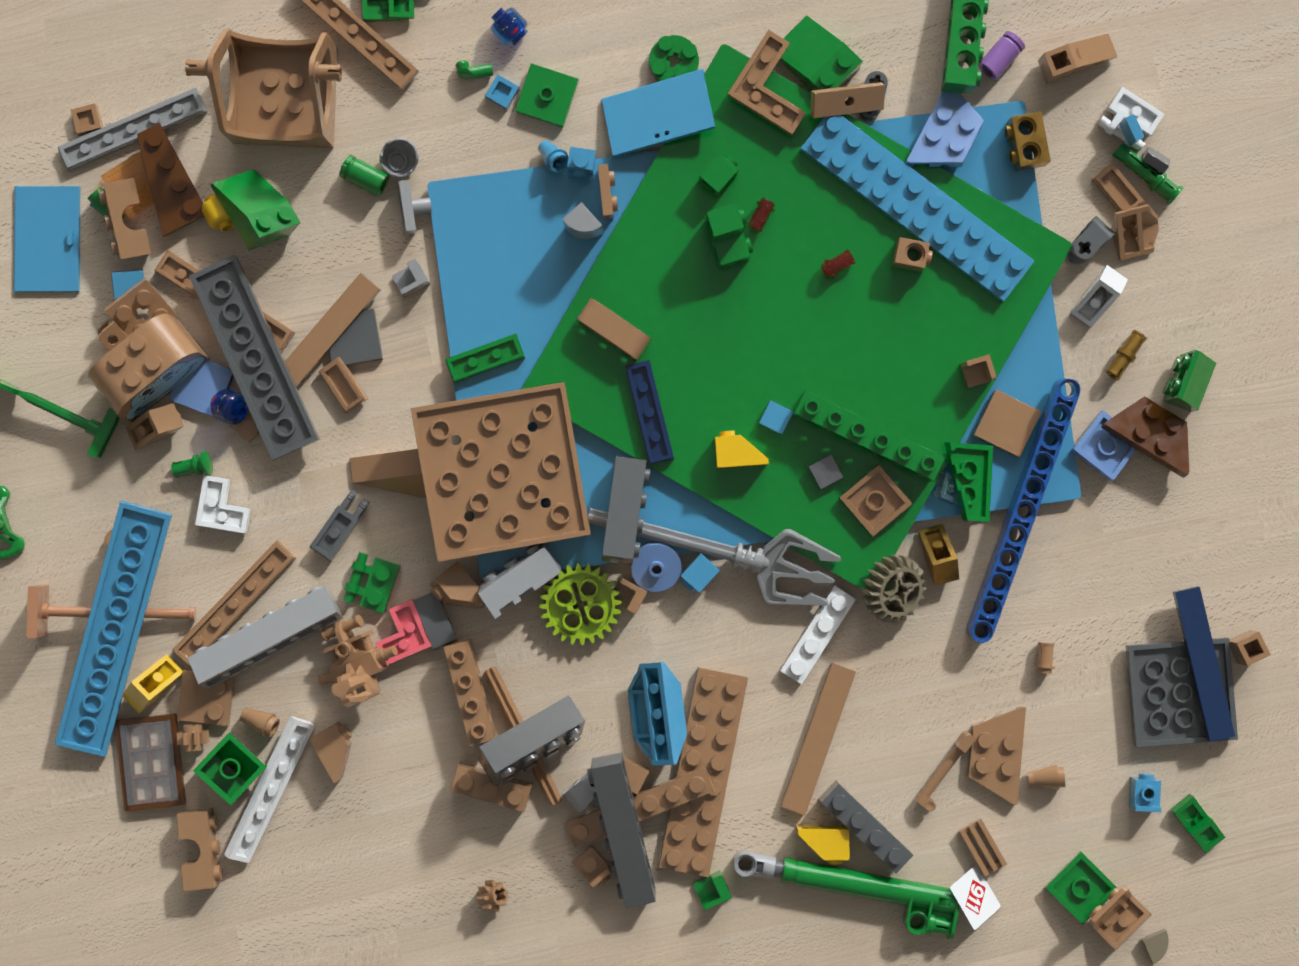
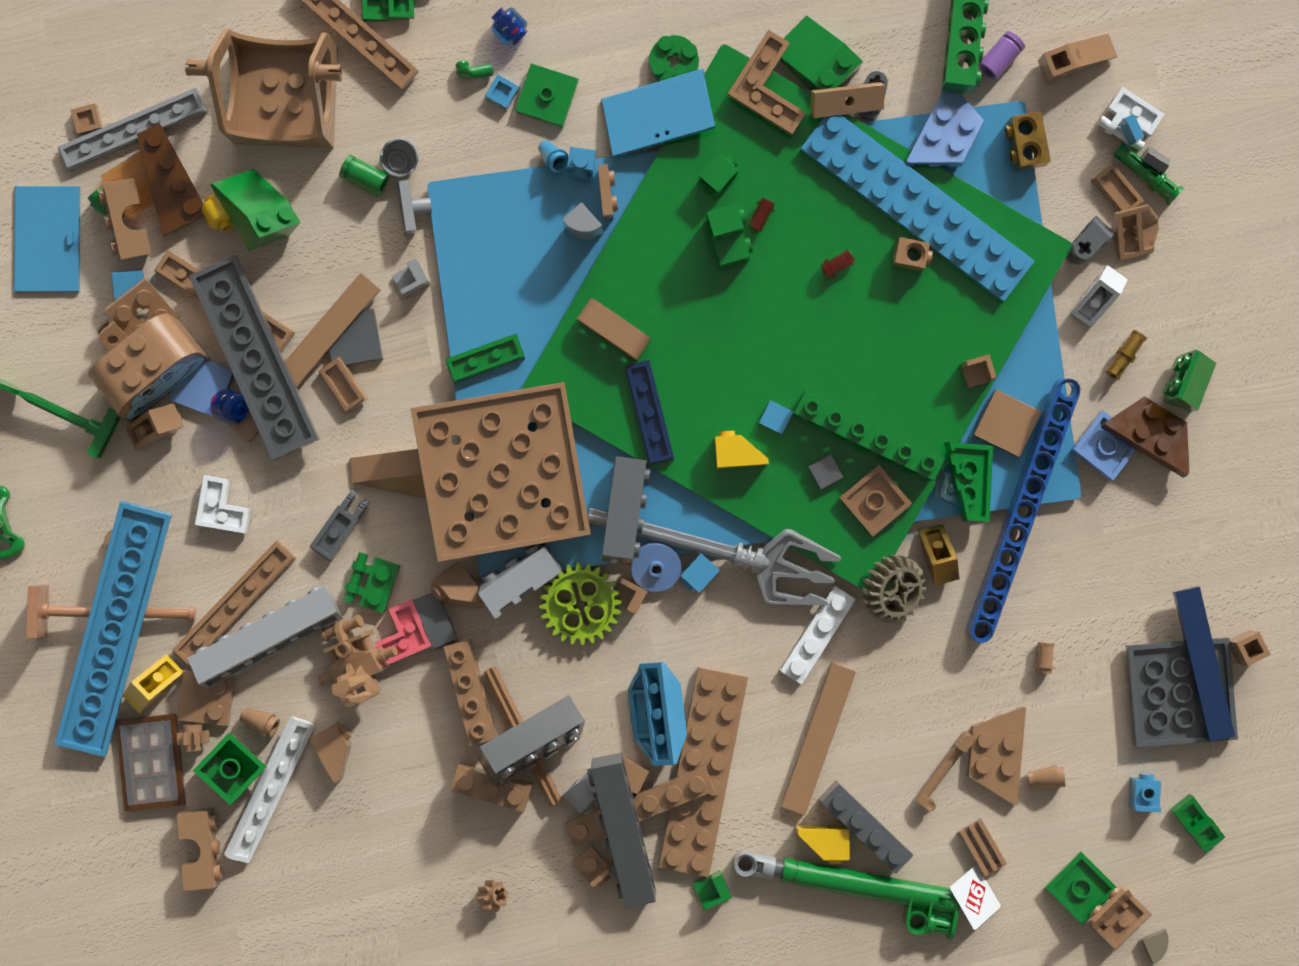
(196, 464): green pin -> none

